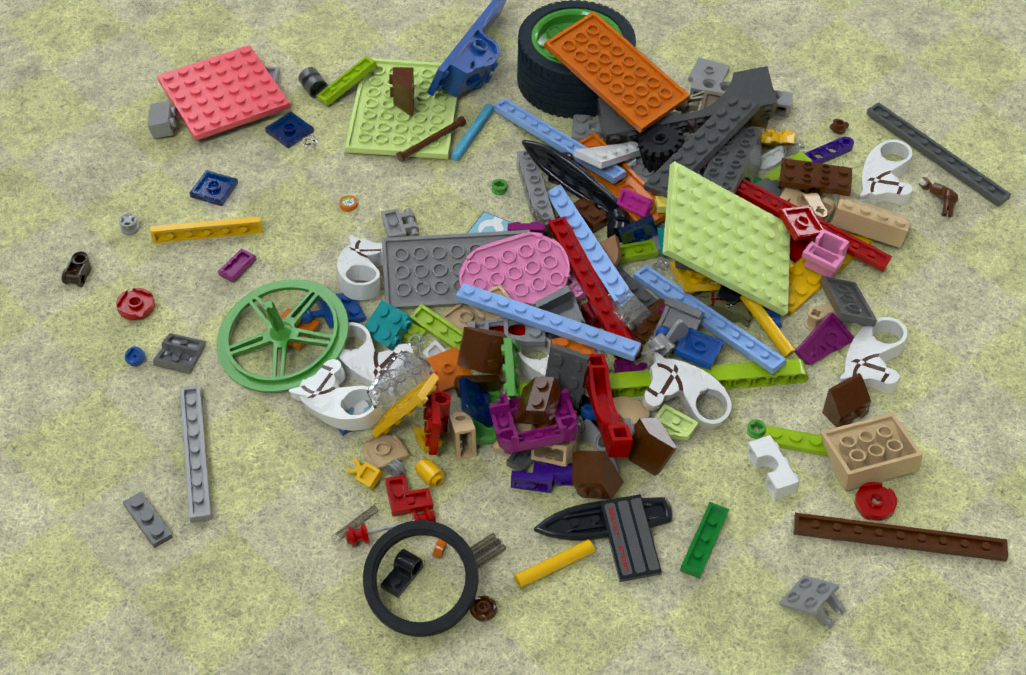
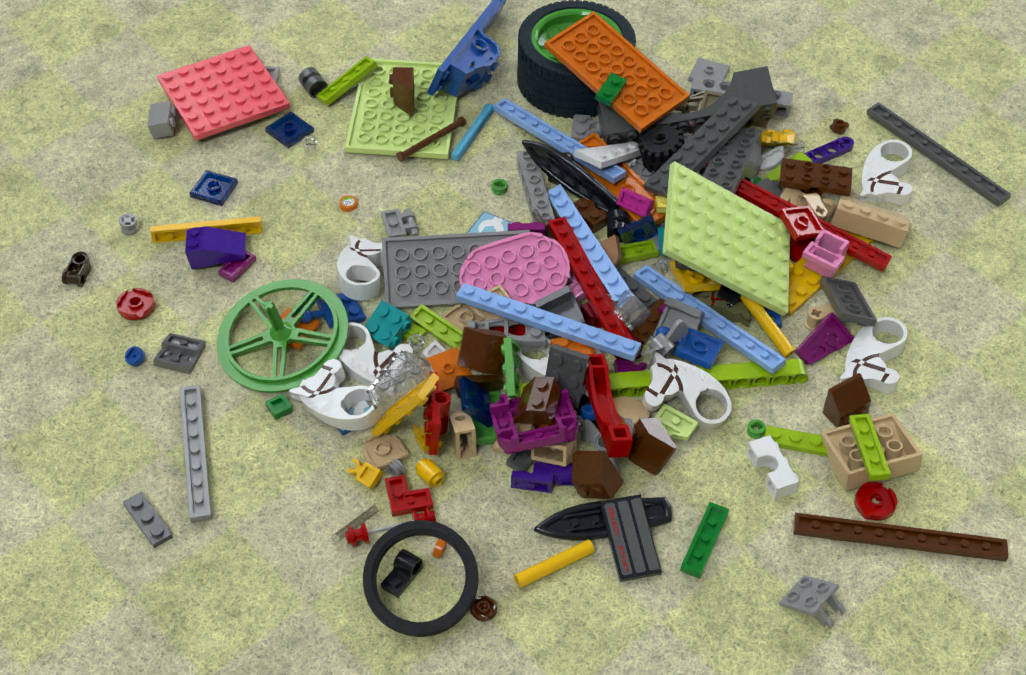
(214, 246): none -> dark purple slope
(278, 406): none -> green plate
(495, 542): clear smoke tile -> none
(610, 89): none -> green plate
(869, 447): none -> lime plate
(946, 194): reddish brown arm -> none

